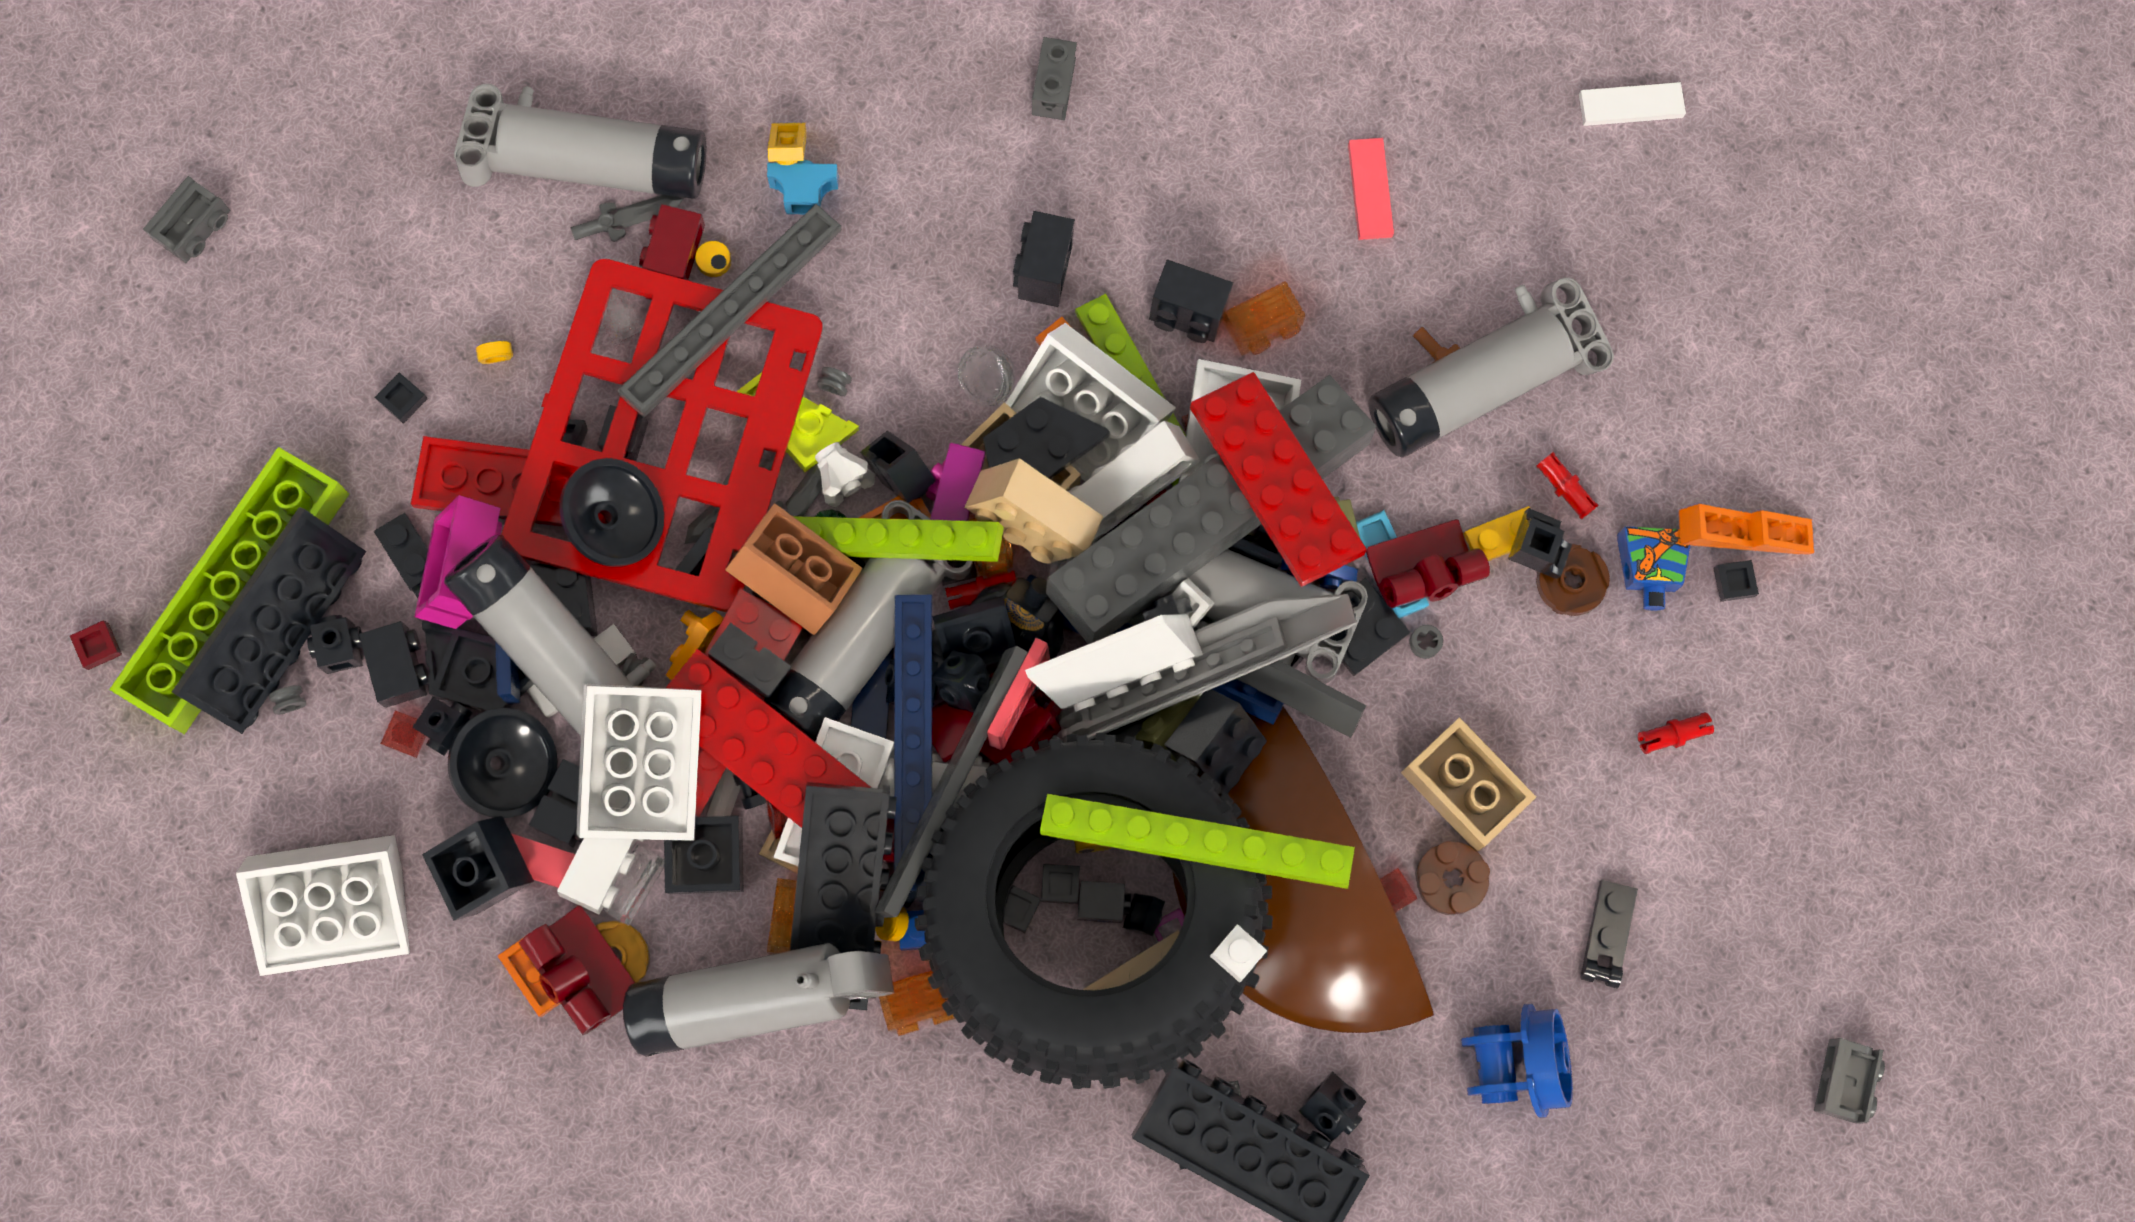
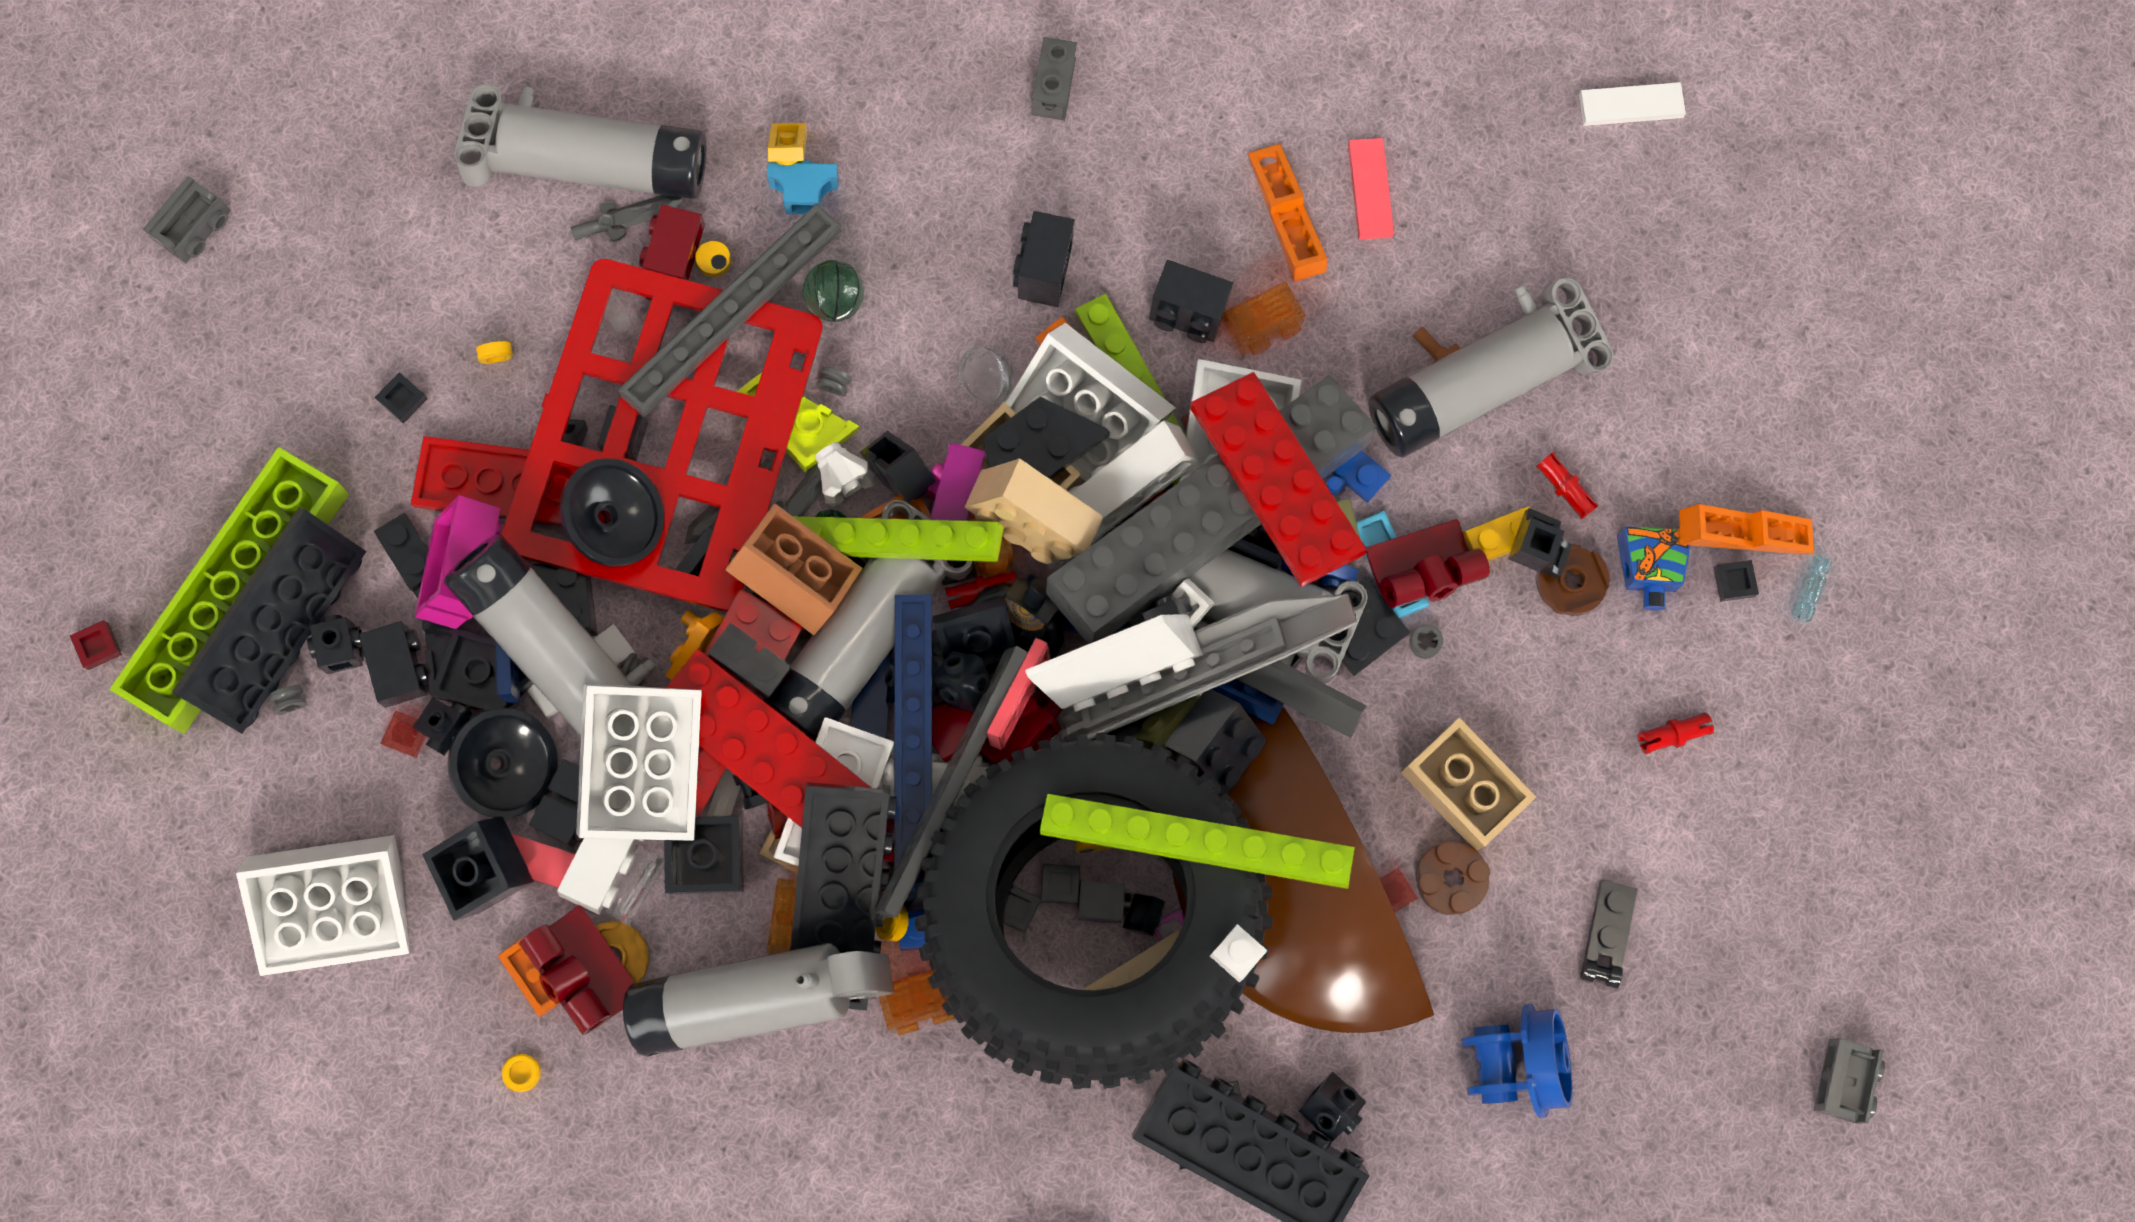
(521, 1072): none -> yellow tile
(833, 290): none -> clear green piece
(1288, 214): none -> orange slope
(1360, 475): none -> blue plate
(1811, 589): none -> clear light blue axle

